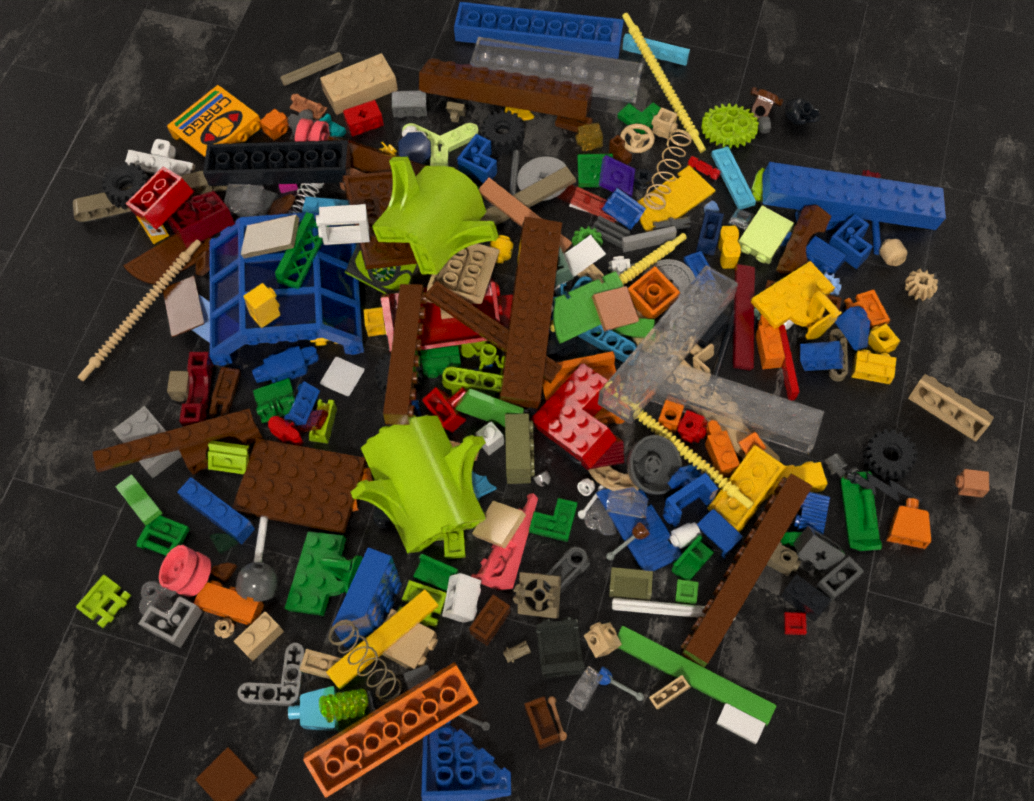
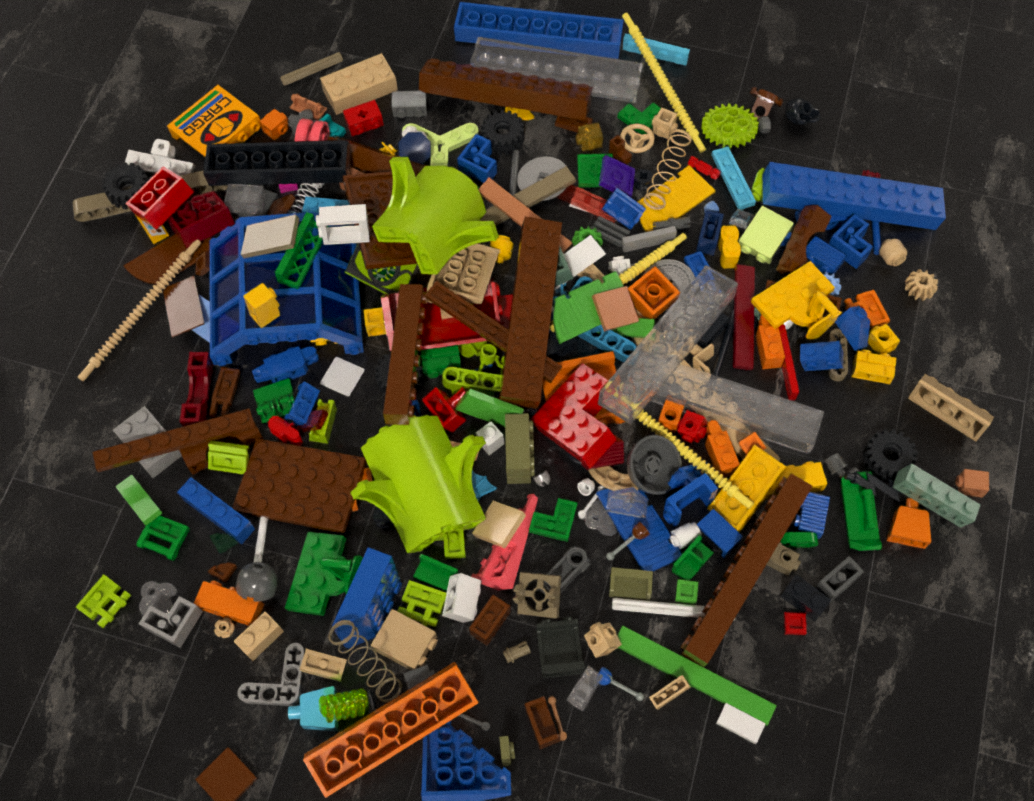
(178, 385): dark tan brick -> none
(184, 571): coral wheel -> none
(383, 638): yellow tile -> none
(456, 110): dark tan tile -> none
(507, 750): none -> olive plate
(818, 549): dark grey brick -> none
(936, 495): none -> sand green brick

